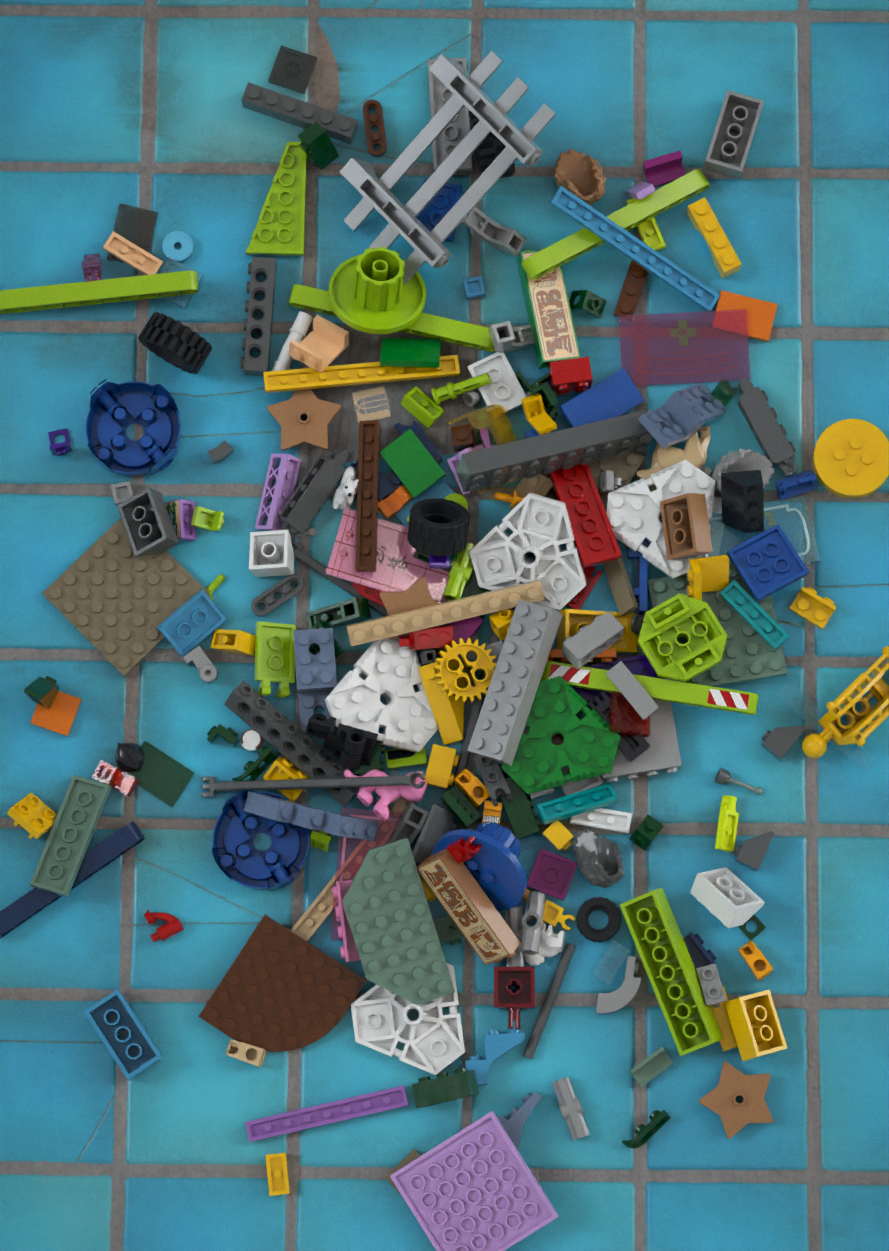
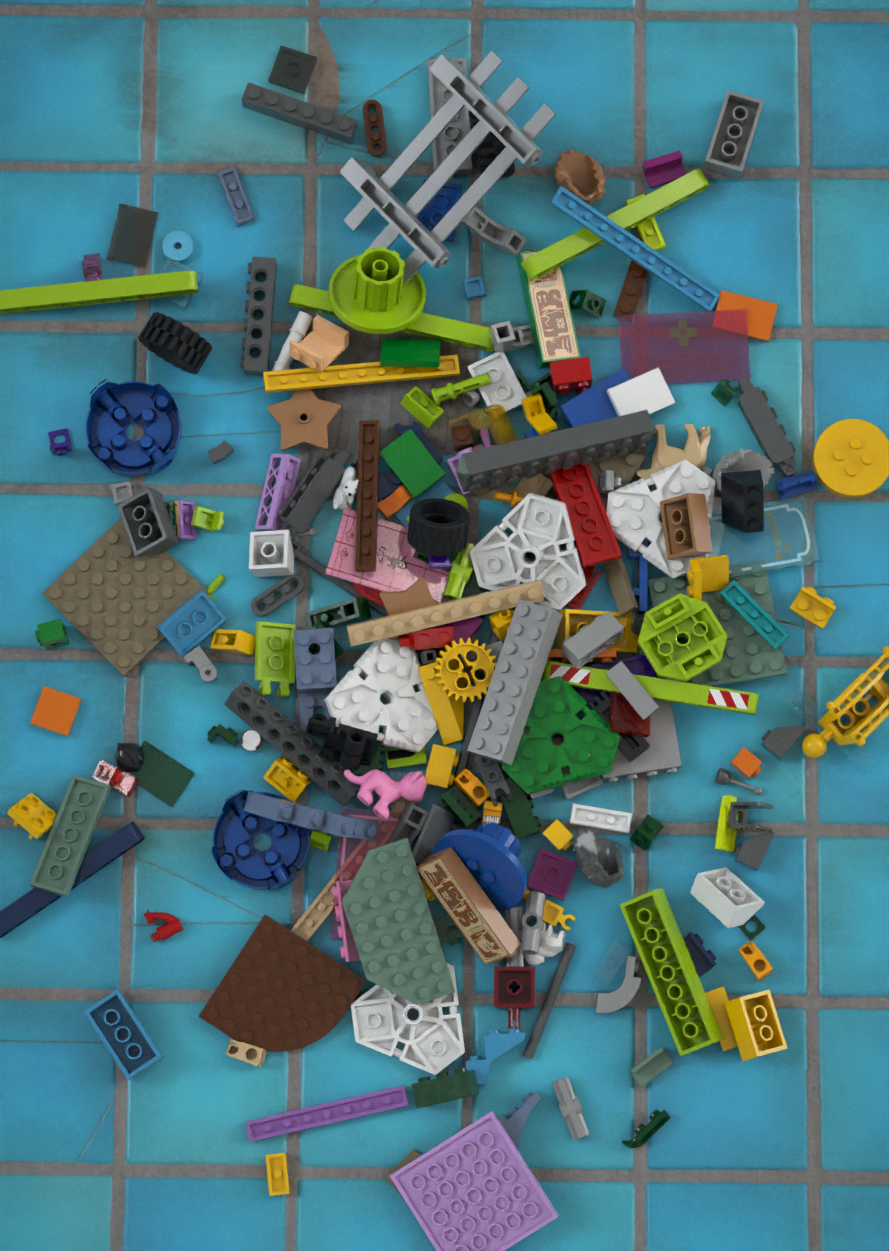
(42, 691): dark green slope -> none
(52, 634): none -> green brick
(132, 254): light nougat plate -> none
(214, 786): dark grey hinge -> none
(236, 196): none -> sand blue tile
(251, 768): dark green piece -> none
(282, 217): lime wing -> none
(318, 146): dark green brick -> none
(371, 403): clear piece -> none
(462, 850): red plate -> none
(577, 803): teal plate -> none
(598, 904): black tyre -> none
(640, 190): lavender tile -> none
(641, 393): none -> white tile
(682, 415): sand blue bracket -> none
(711, 985): light grey hinge -> none
(717, 241): yellow arch -> none
(723, 1102): medium nougat plate -> none
(743, 808): none -> dark grey piece
(746, 763): none -> orange brick
(767, 562): blue plate -> none

